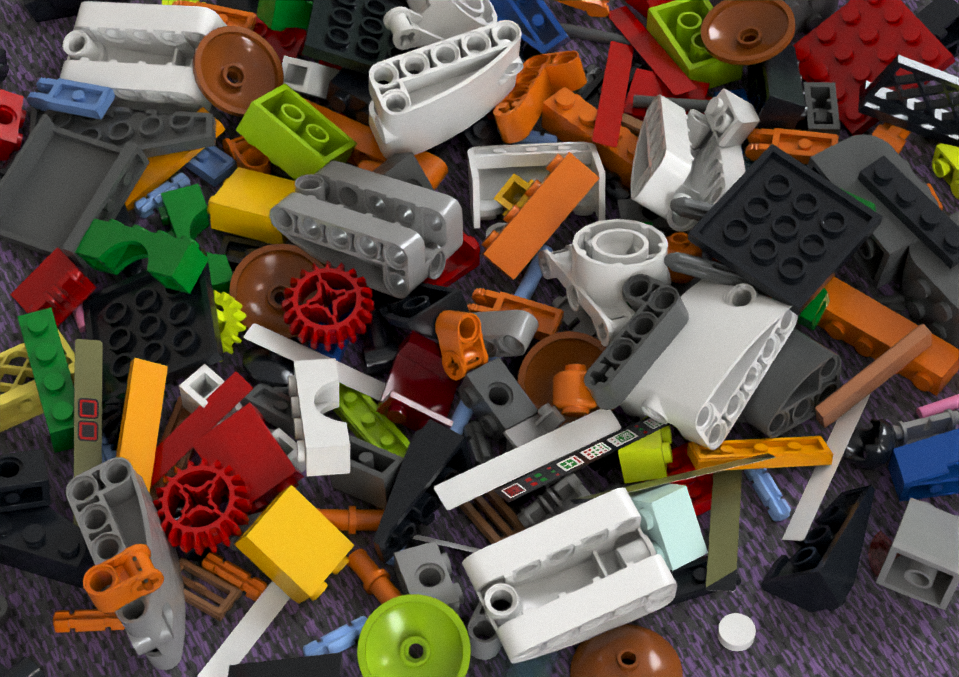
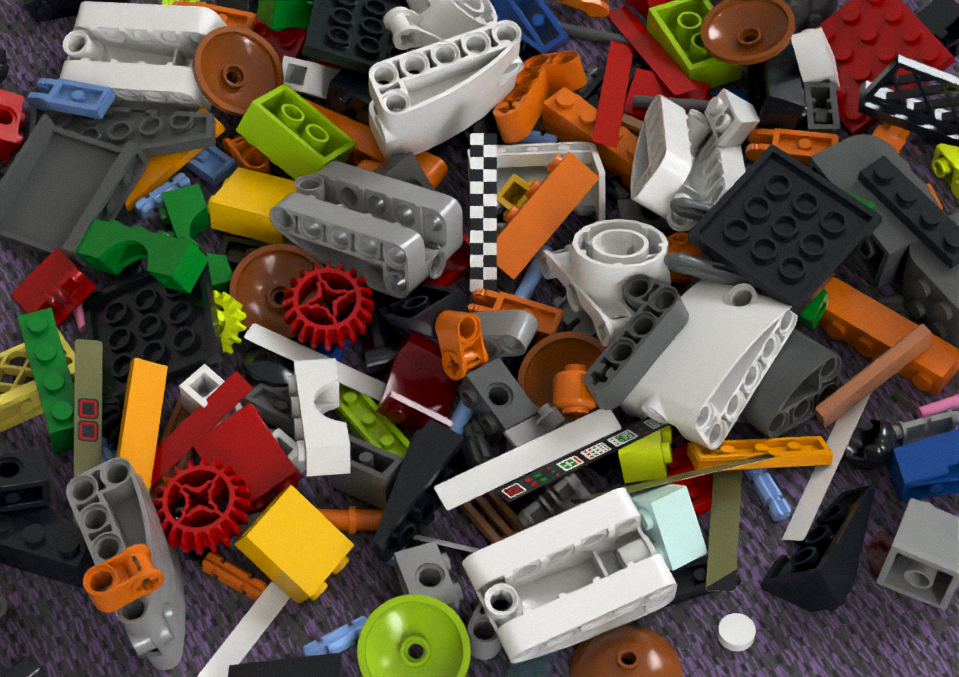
(85, 620): orange axle -> none
(225, 604): medium nougat tile -> none
(375, 580): orange pin -> none
(483, 212): none -> sticker
(815, 57): none -> white slope

